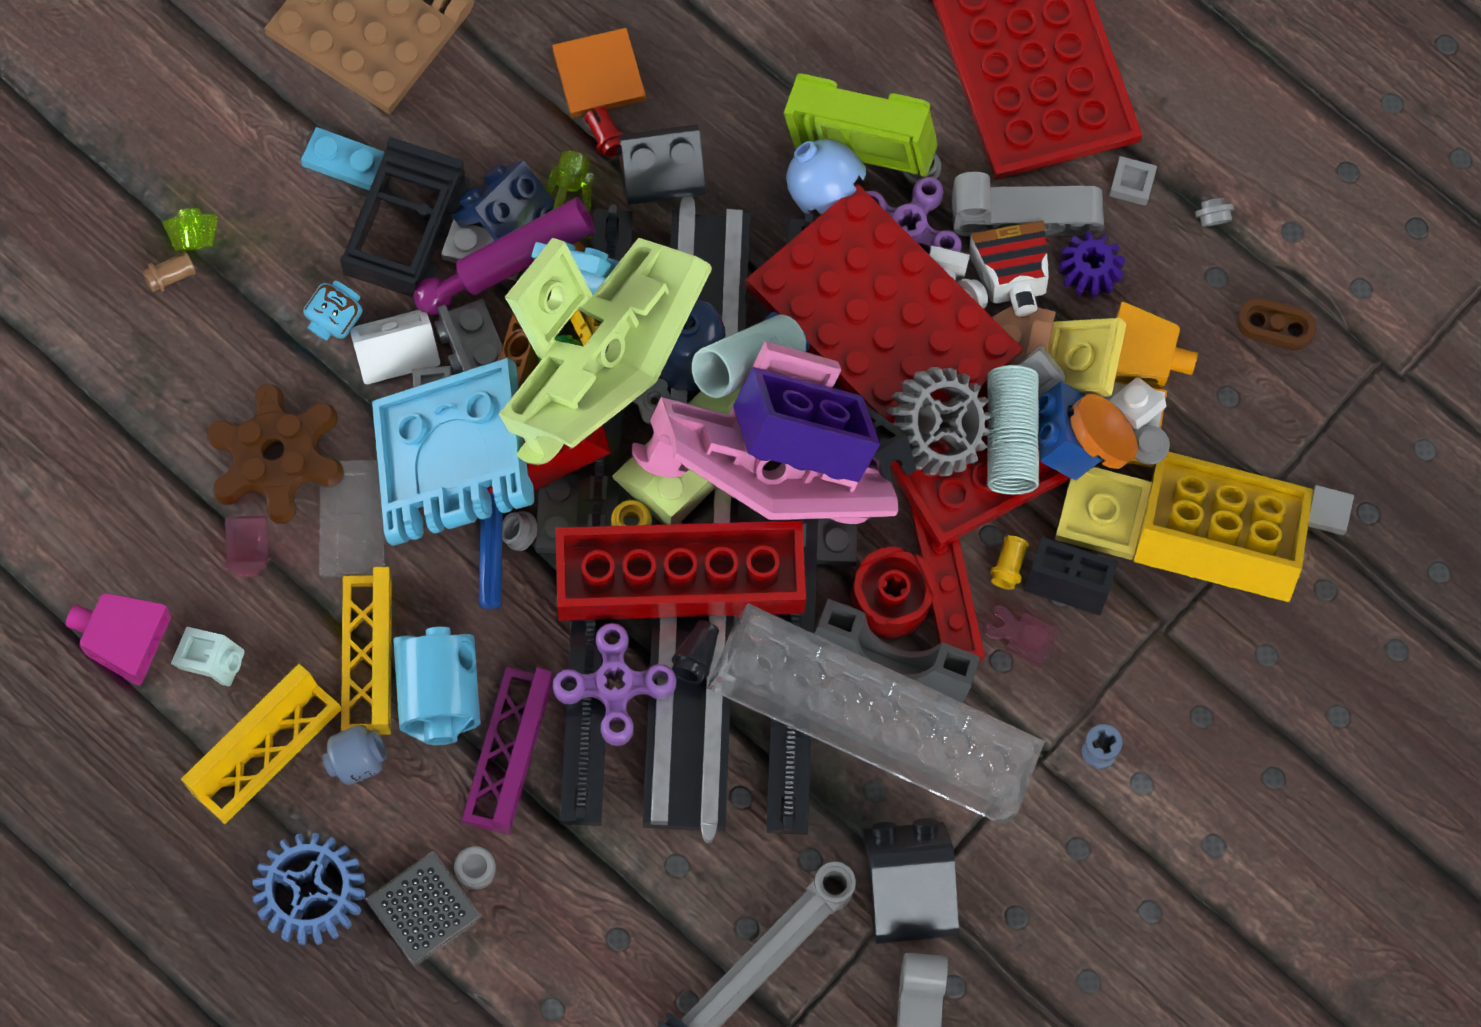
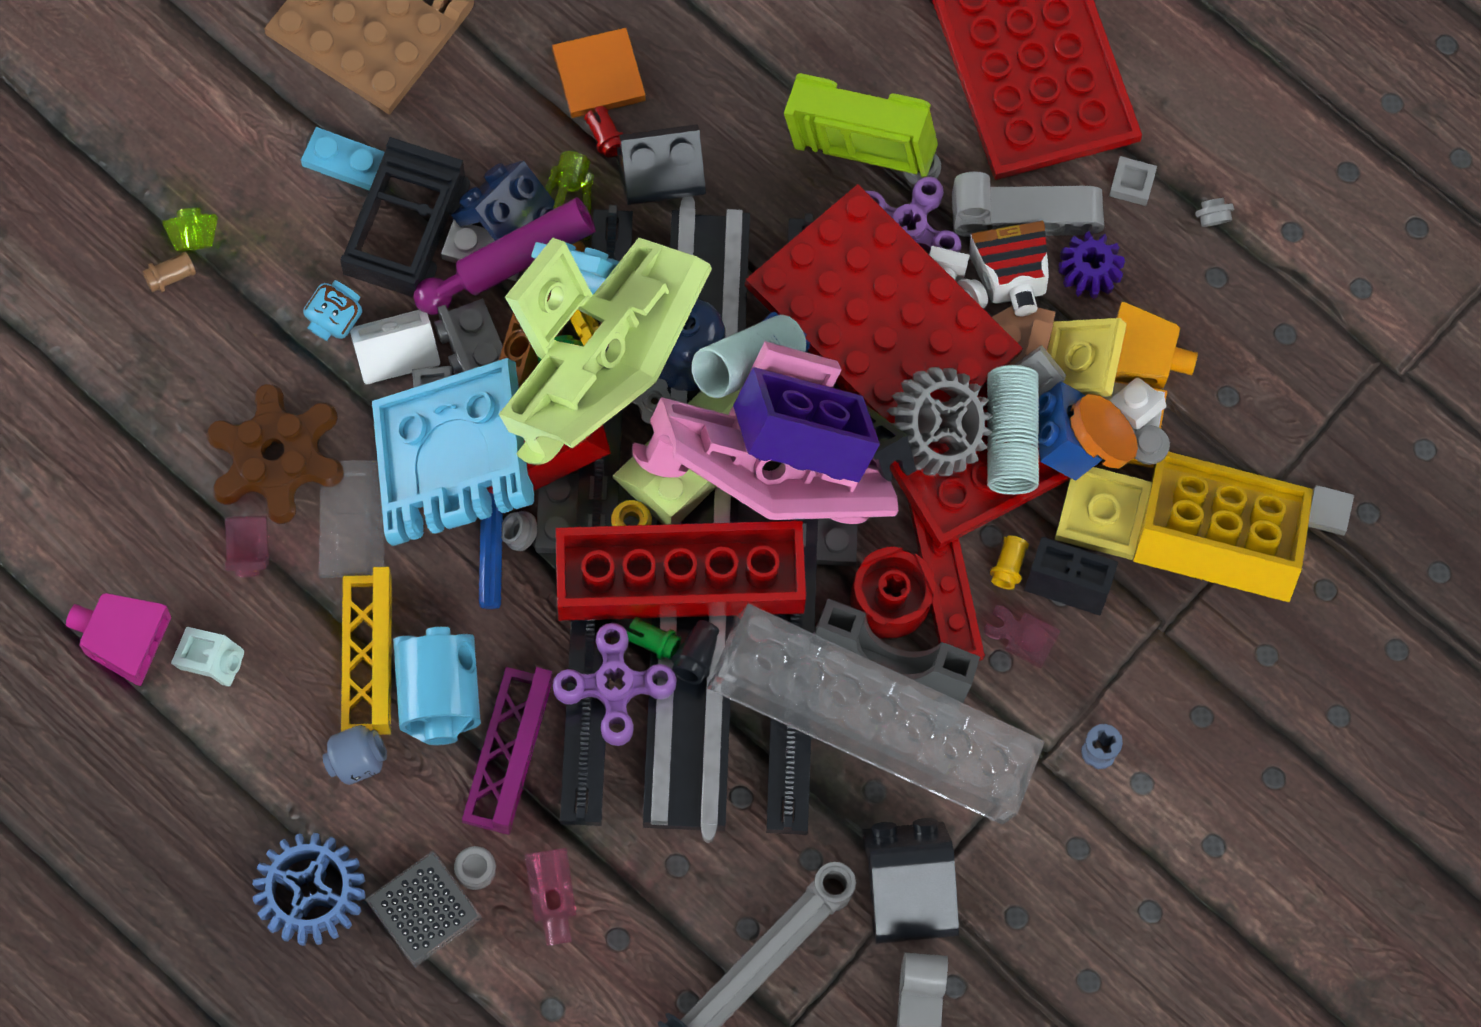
(249, 738): yellow fence -> none
(551, 873): none -> clear pink torso
(654, 639): none -> green pin
(822, 174): light blue cylinder -> none
(1276, 321): reddish brown plate -> none

